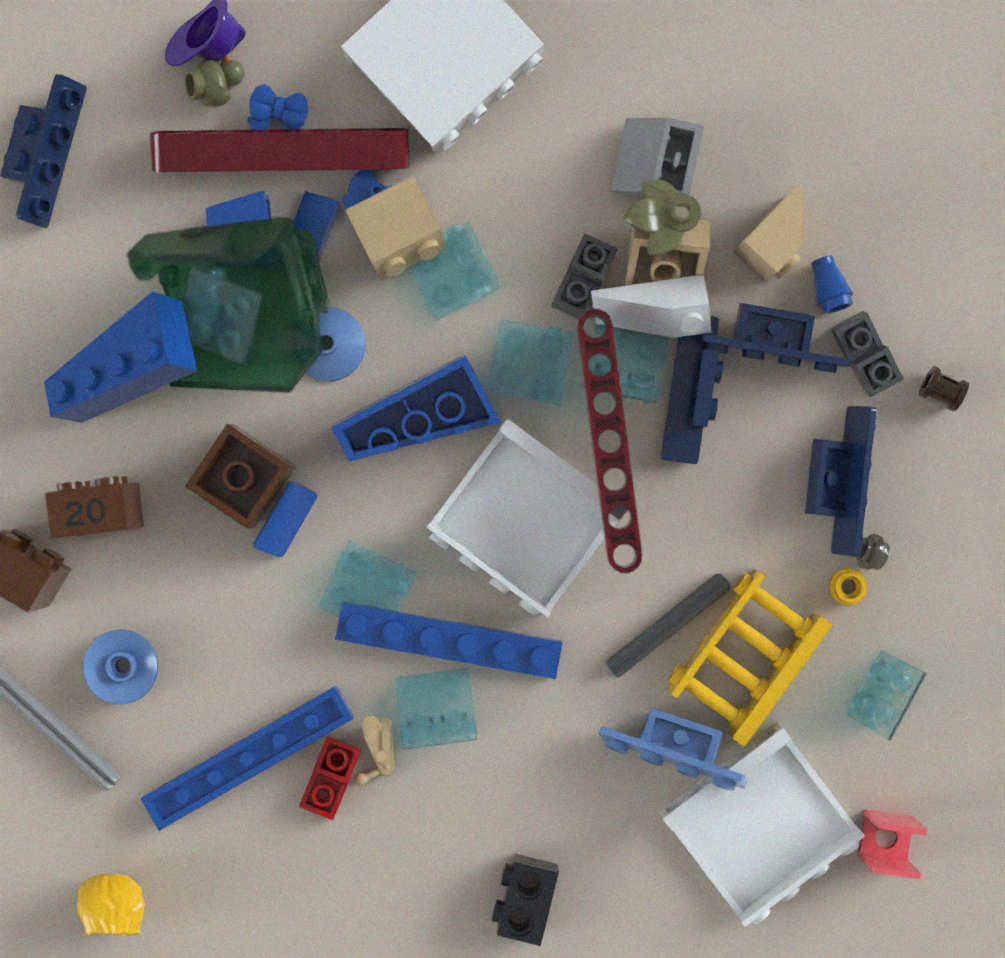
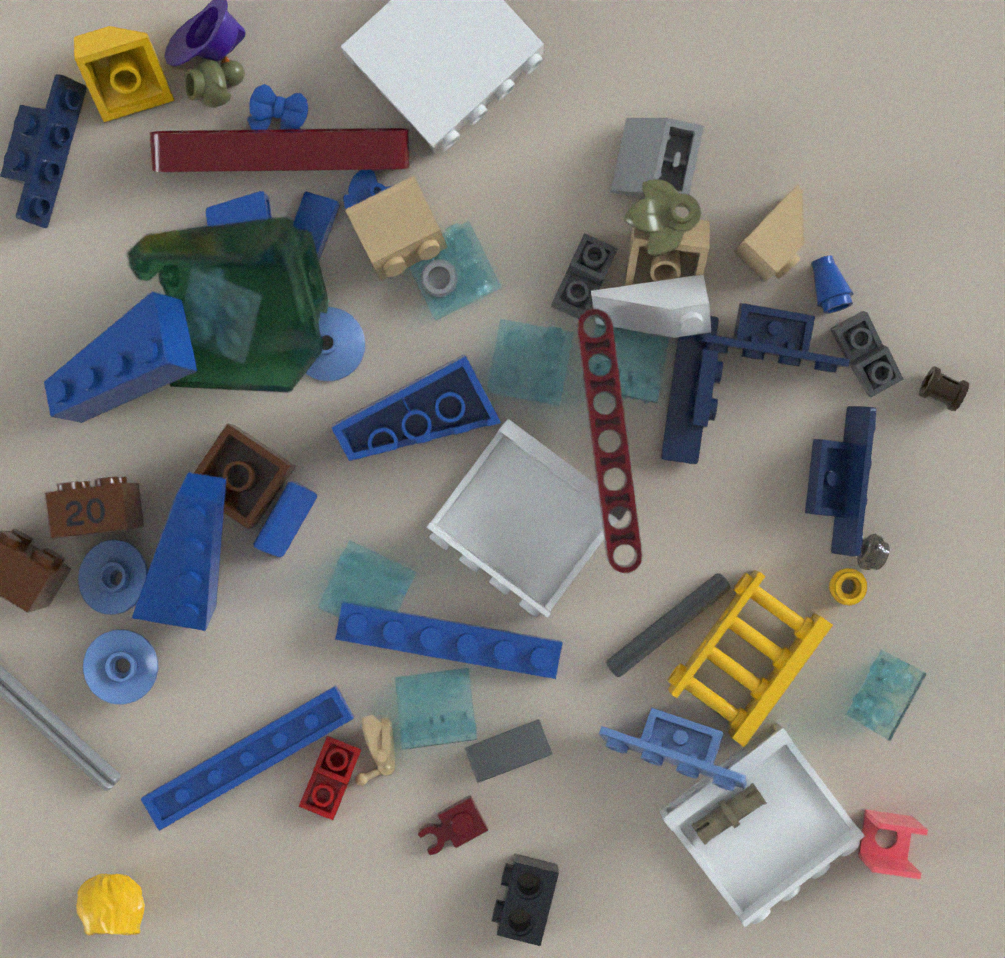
(99, 574): none -> medium blue dish
(121, 71): none -> yellow slope
(186, 564): none -> blue wedge
(439, 278): none -> light grey tile
(458, 822): none -> dark red plate
(508, 751): none -> dark grey slope
(728, 813): none -> dark tan pin

